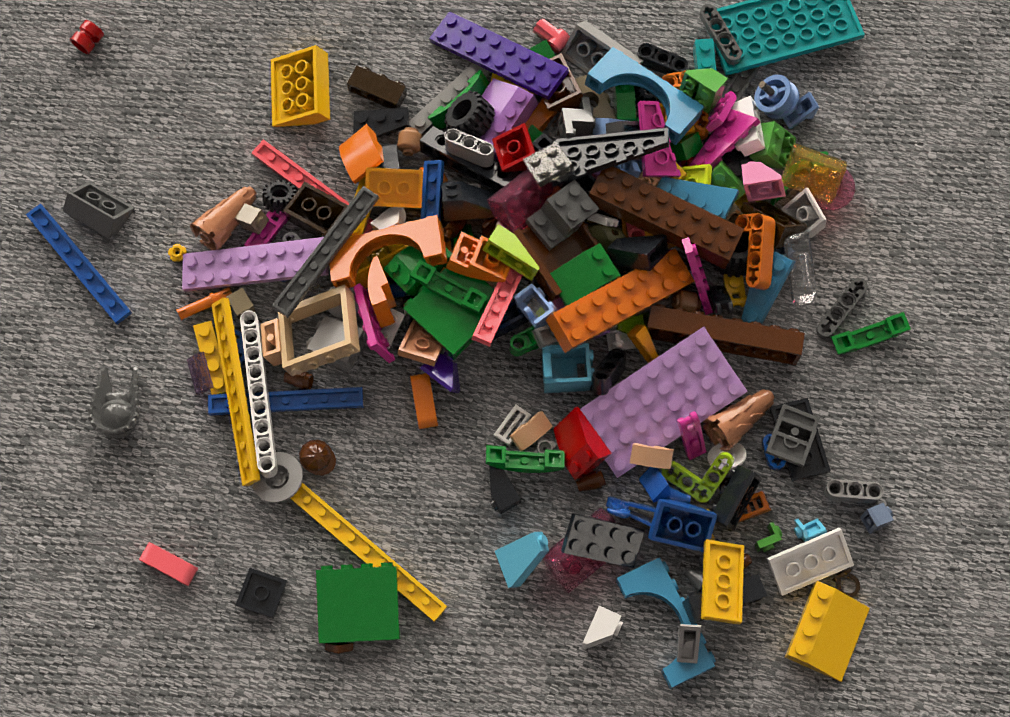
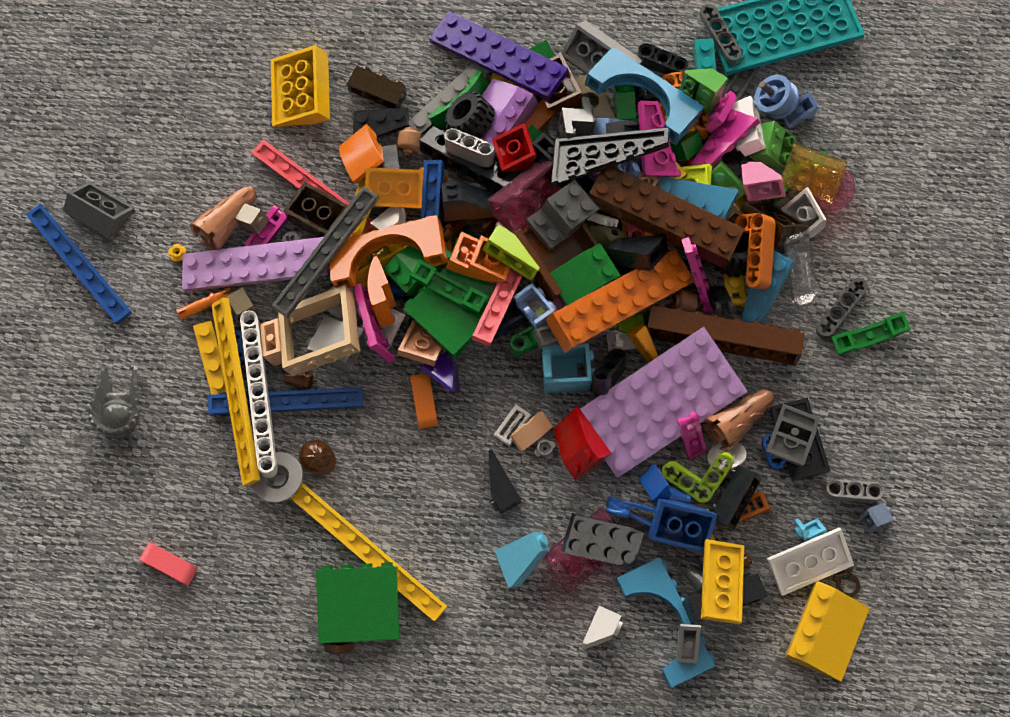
(87, 36): red wheel -> none
(202, 372): tile -> none
(261, 593): black plate -> none
(277, 189): black tyre -> none
(524, 461): green slope -> none
(548, 164): clear smoke plate -> none
(556, 38): coral piece -> none
(592, 481): reddish brown cone -> none
(651, 456): light nougat slope -> none
(767, 544): bright green bracket -> none

